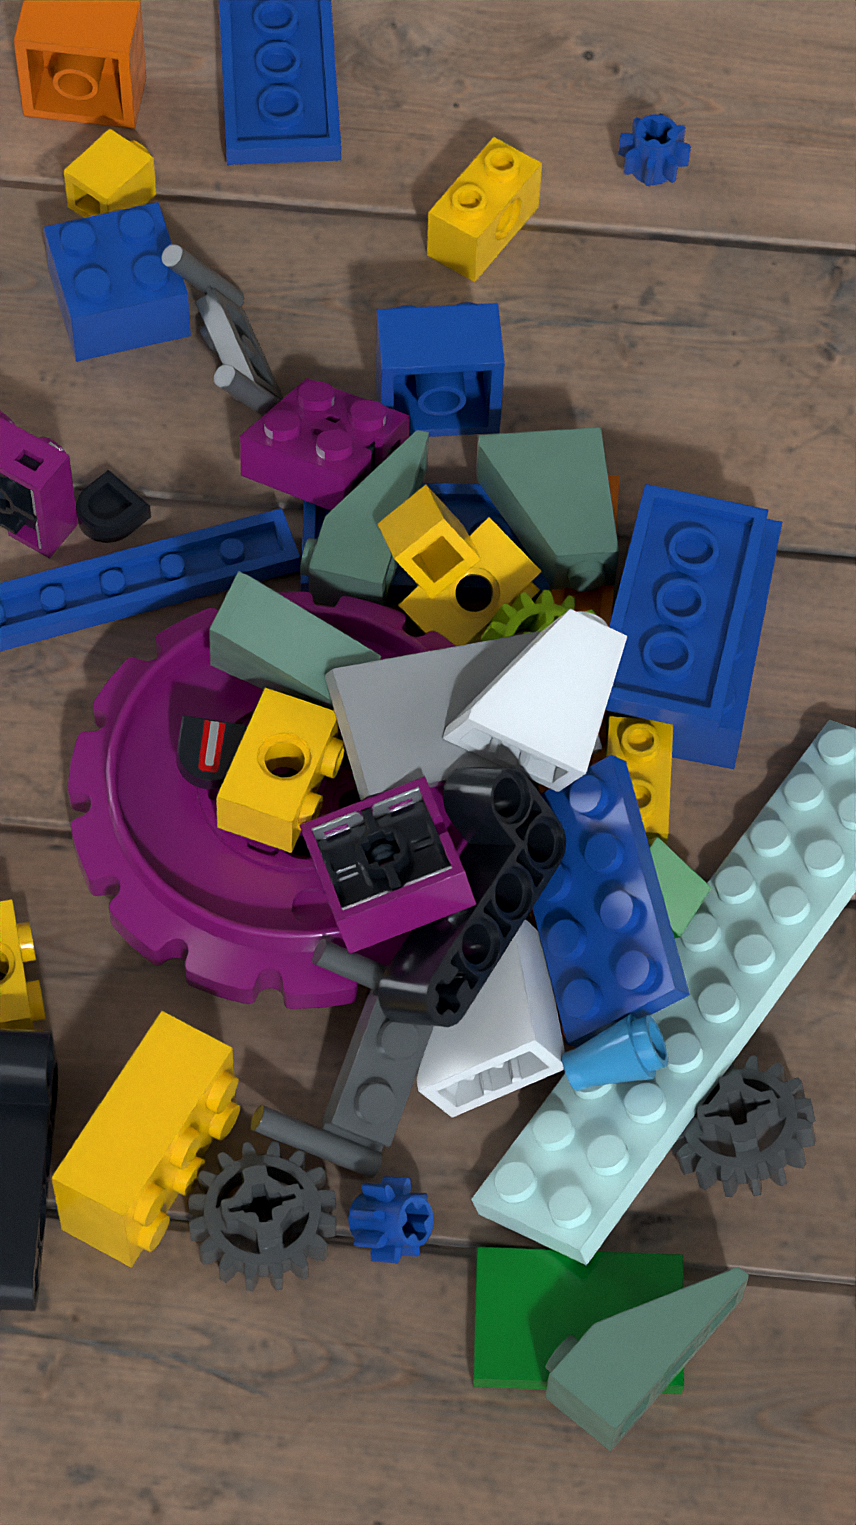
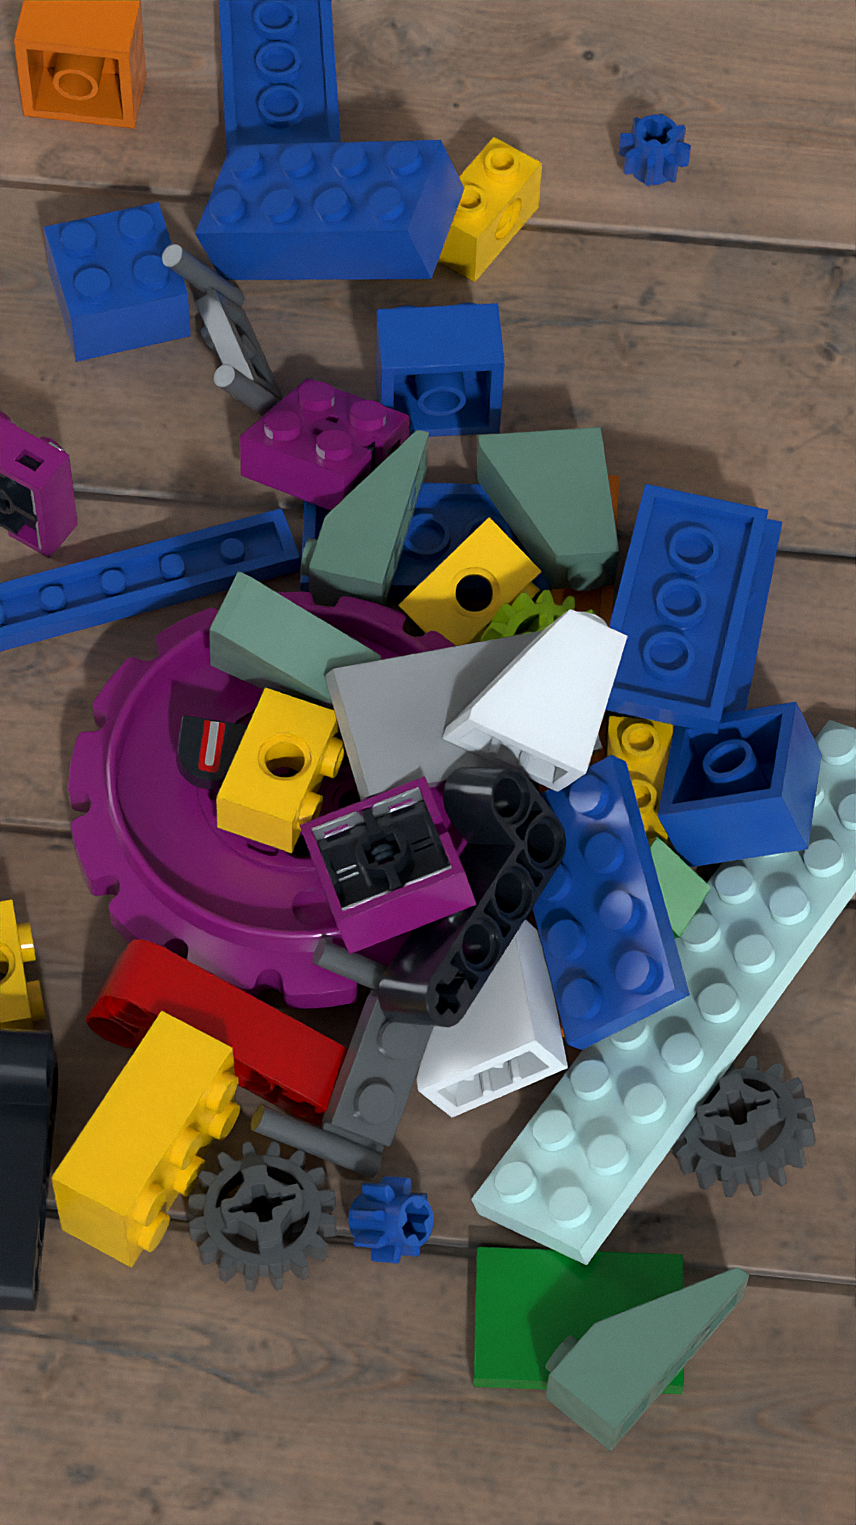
(110, 176): yellow brick -> none
(110, 509): black tile -> none
(271, 1050): none -> red beam
(331, 211): none -> blue brick
(428, 541): yellow brick -> none
(619, 1054): dark azure cone -> none
(741, 788): none -> blue brick

